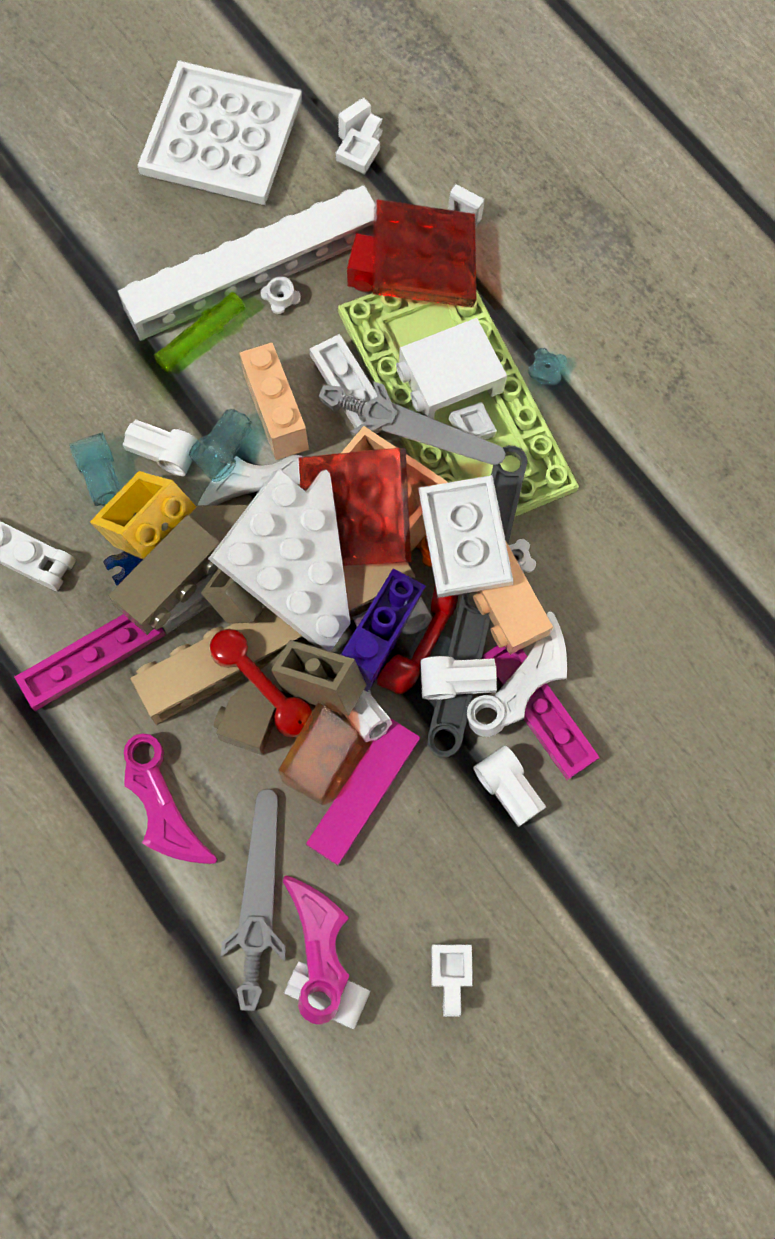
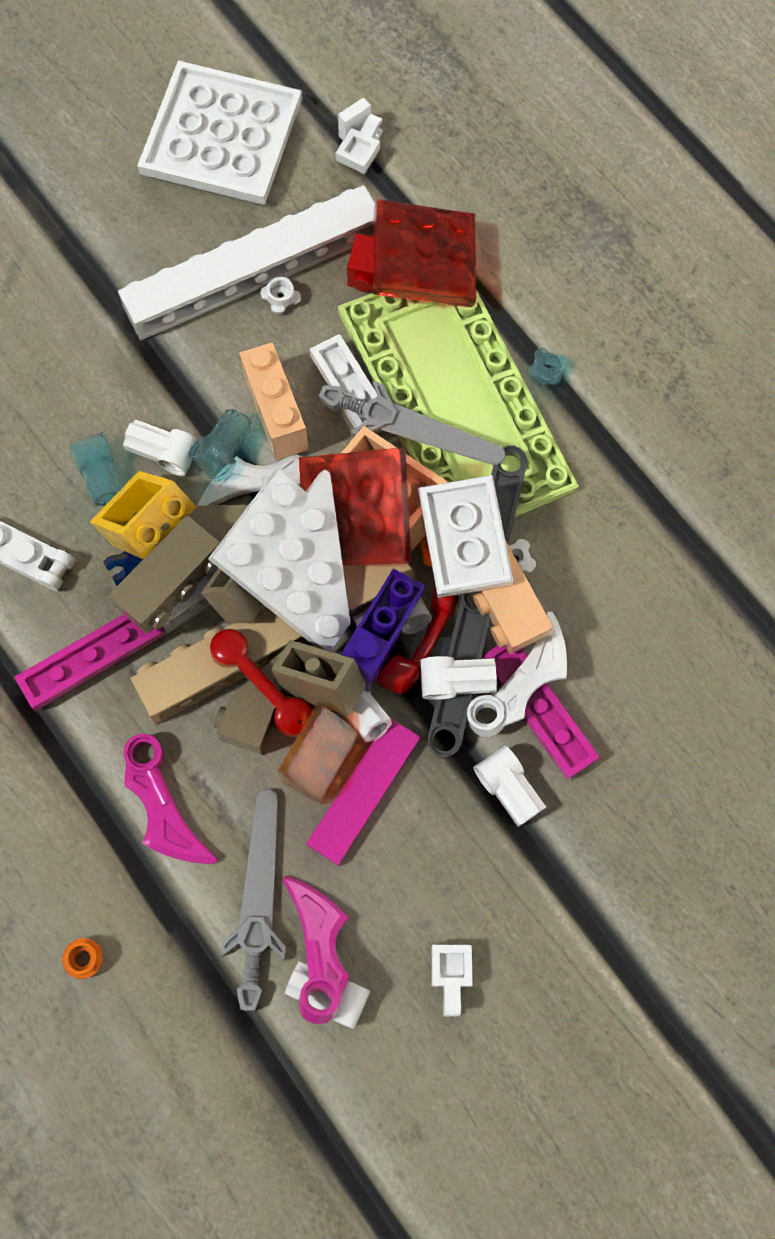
(71, 954): none -> orange plate
(206, 326): clear neon green pin -> none
(450, 367): white panel -> none
(466, 201): white tile -> none
(474, 421): white tile -> none

